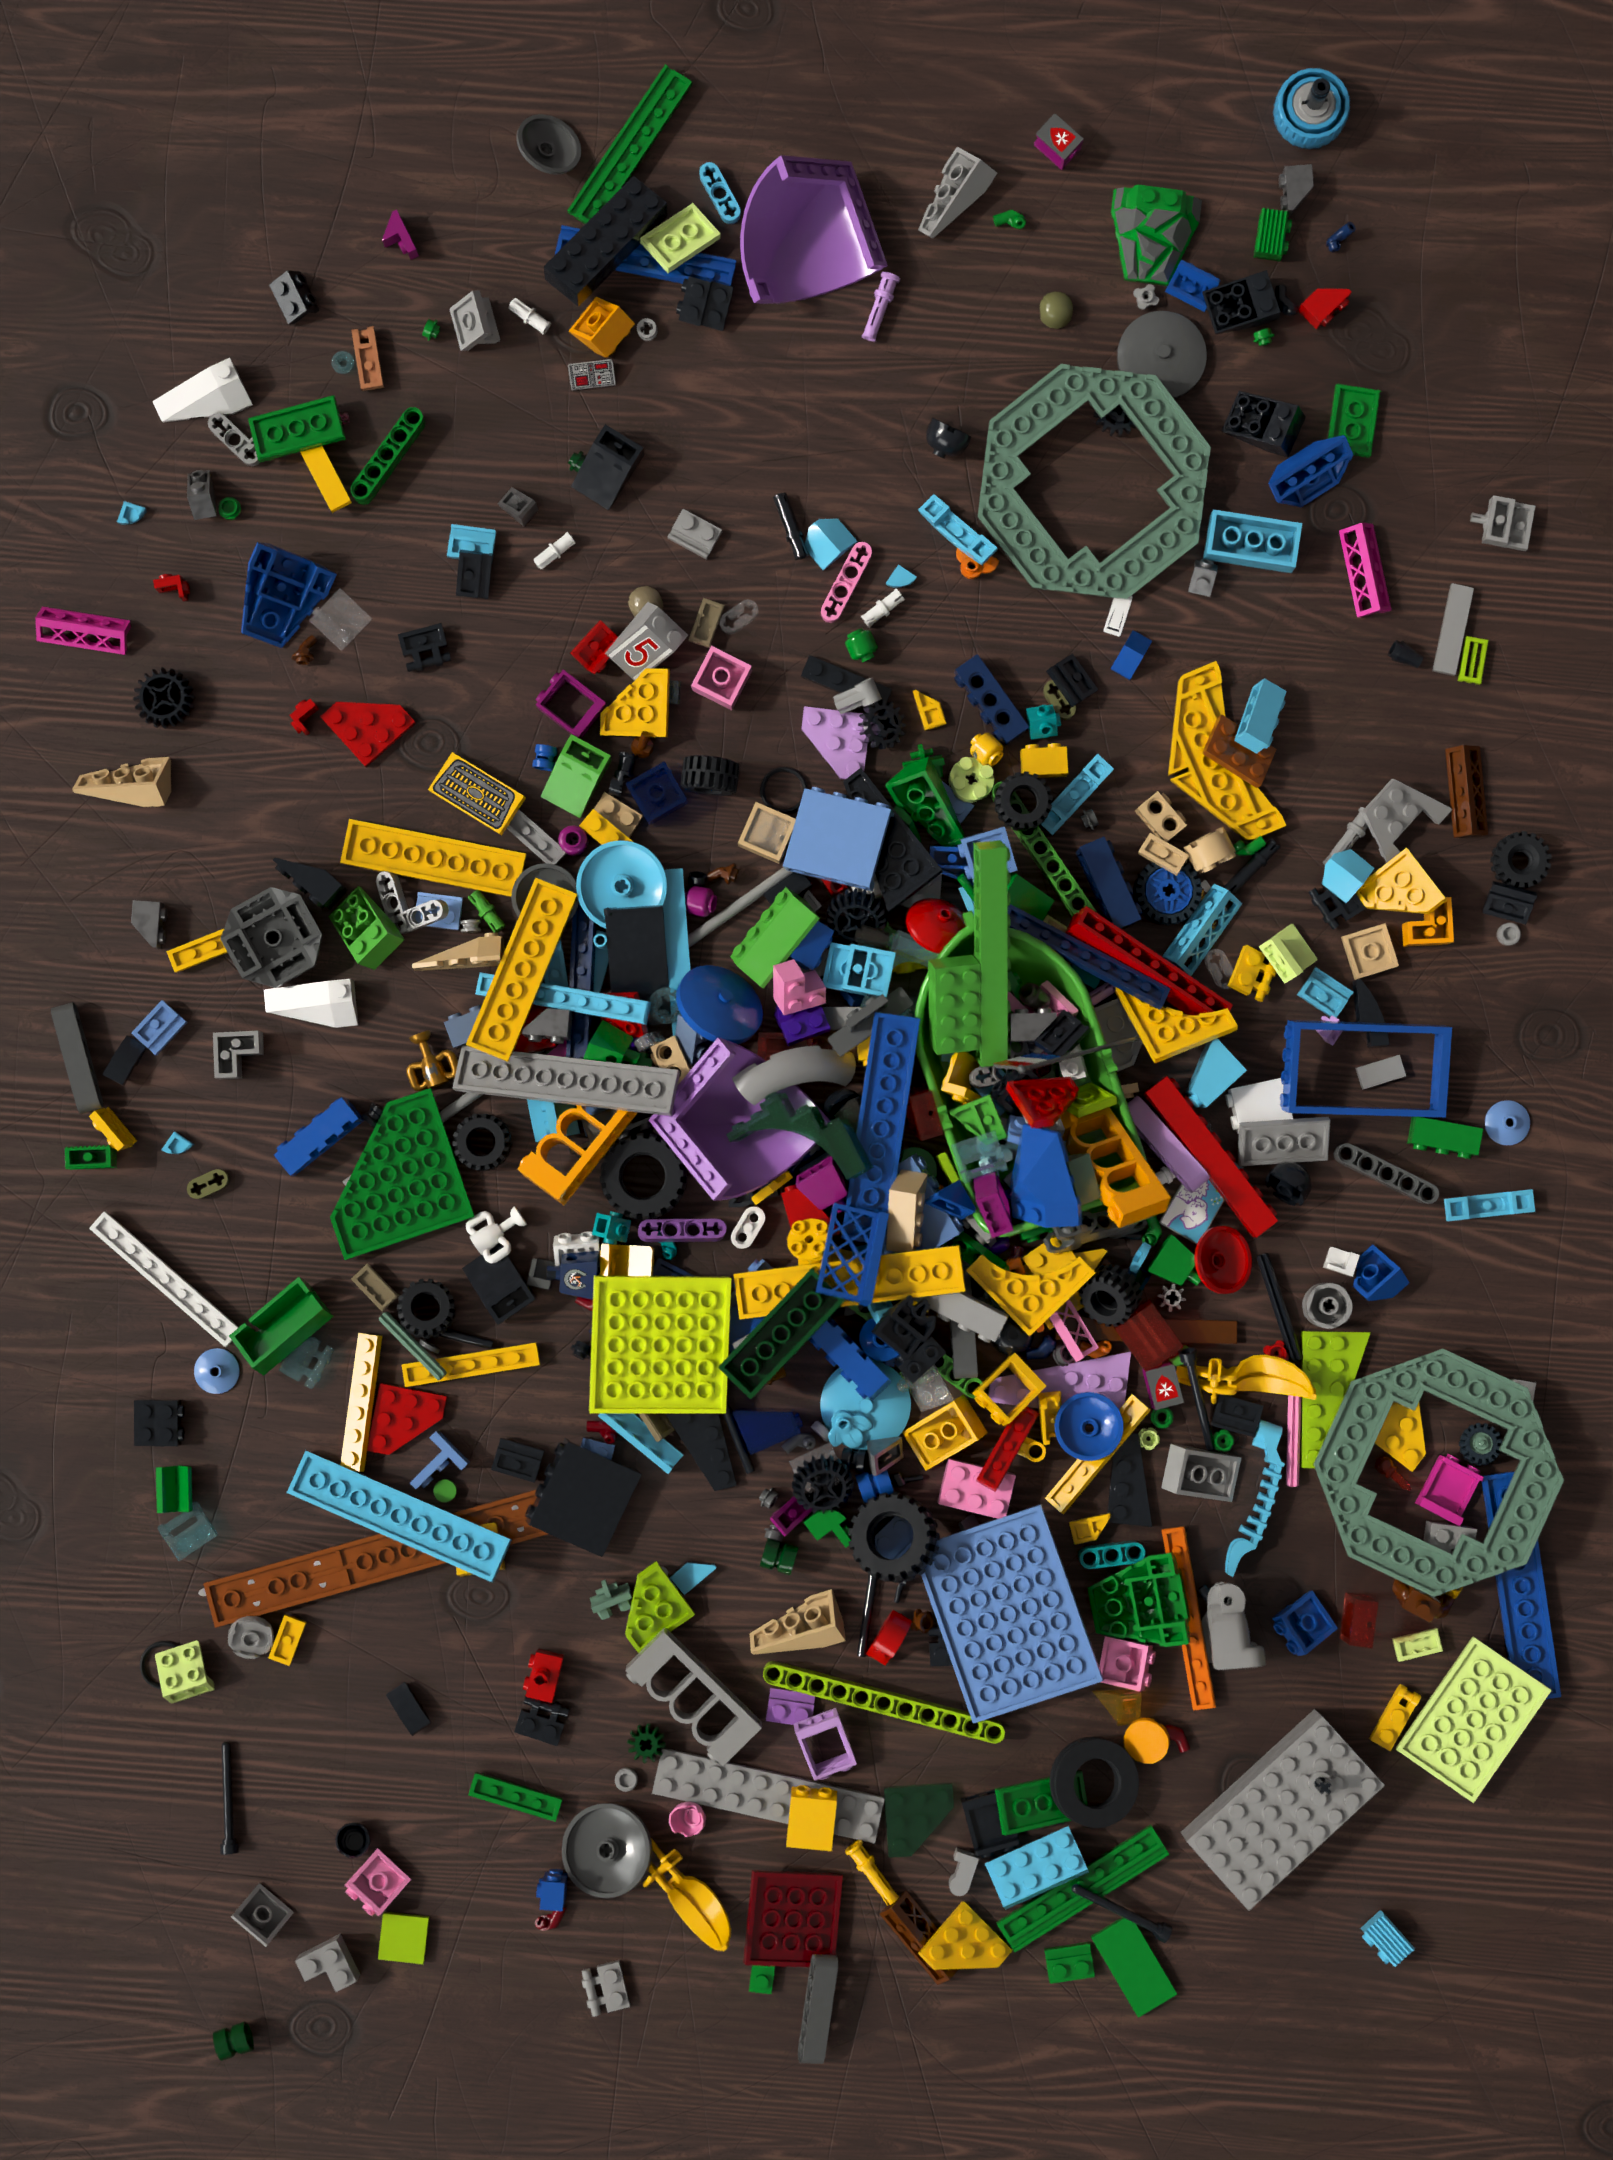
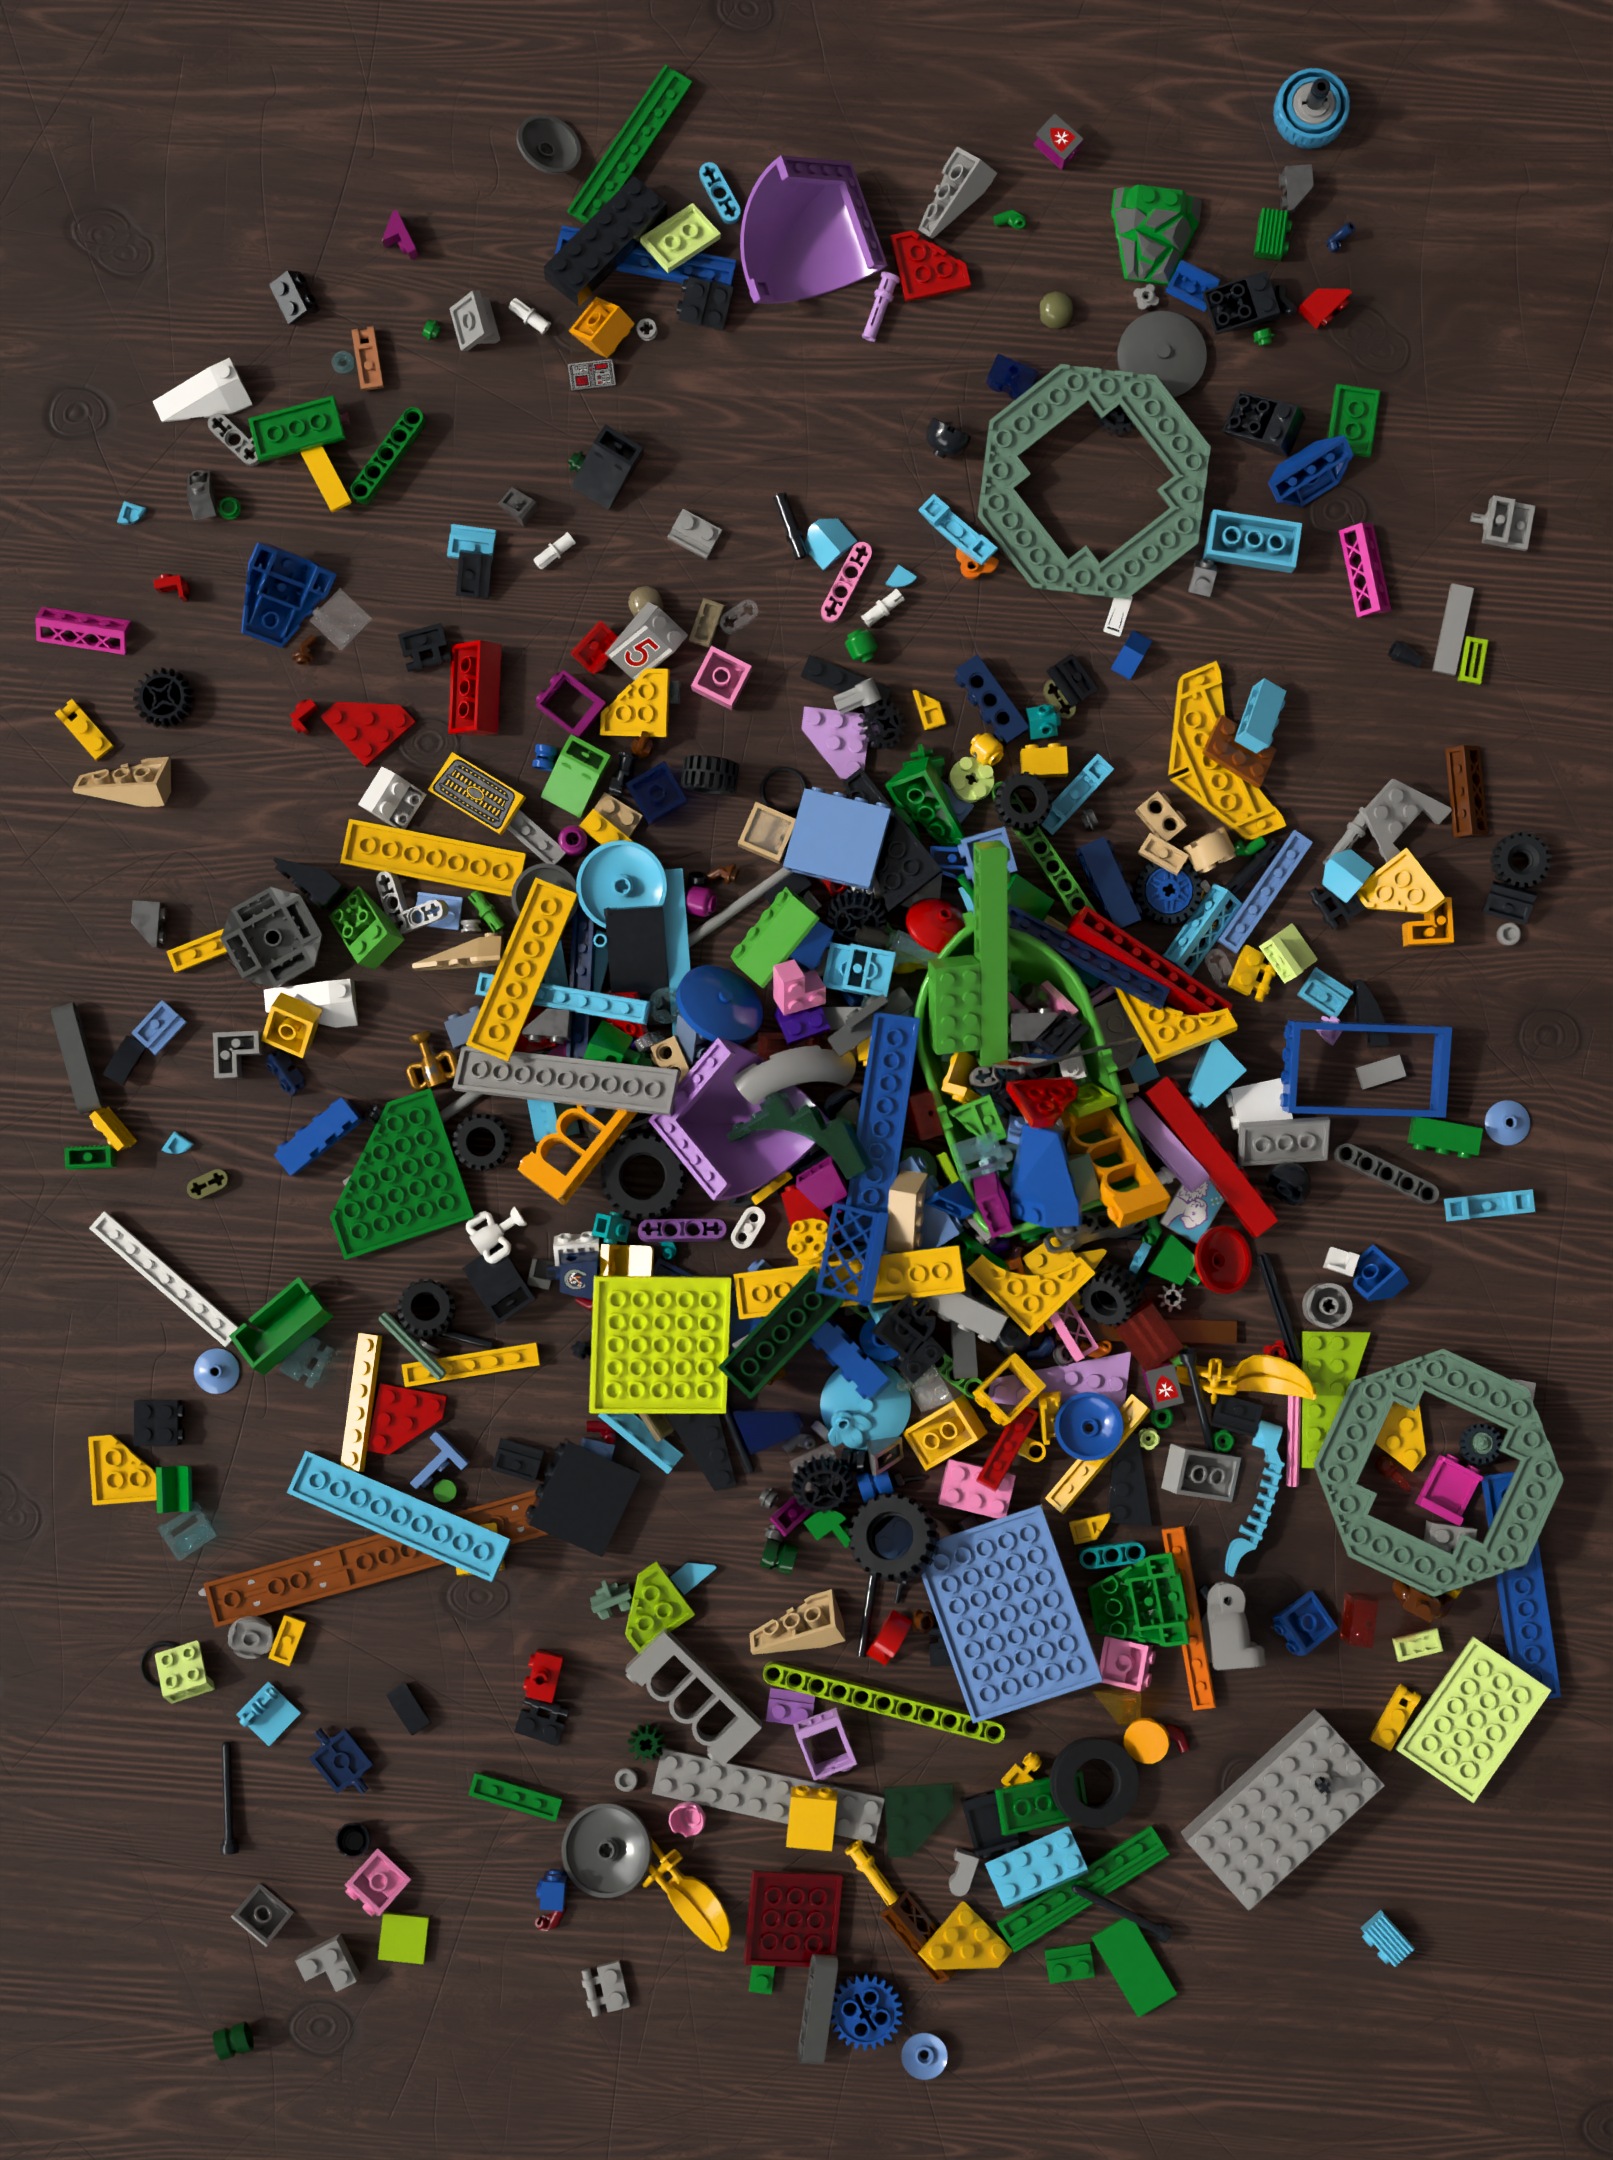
(85, 730): none -> yellow plate
(118, 1473): none -> yellow plate
(268, 1713): none -> medium azure hinge
(288, 1080): none -> dark blue hinge
(291, 1025): none -> yellow brick
(341, 1760): none -> dark blue plate
(375, 1287): dark tan plate -> none
(392, 799): none -> white slope
(475, 688): none -> red slope
(883, 2002): none -> blue gear
(924, 2067): none -> medium blue dish
(926, 268): none -> red plate
(1010, 377): none -> clear blue brick
(1018, 1774): none -> yellow plate
(1143, 1070): none -> medium azure sticker
(1265, 891): none -> medium blue plate
(1370, 951): tan plate -> none

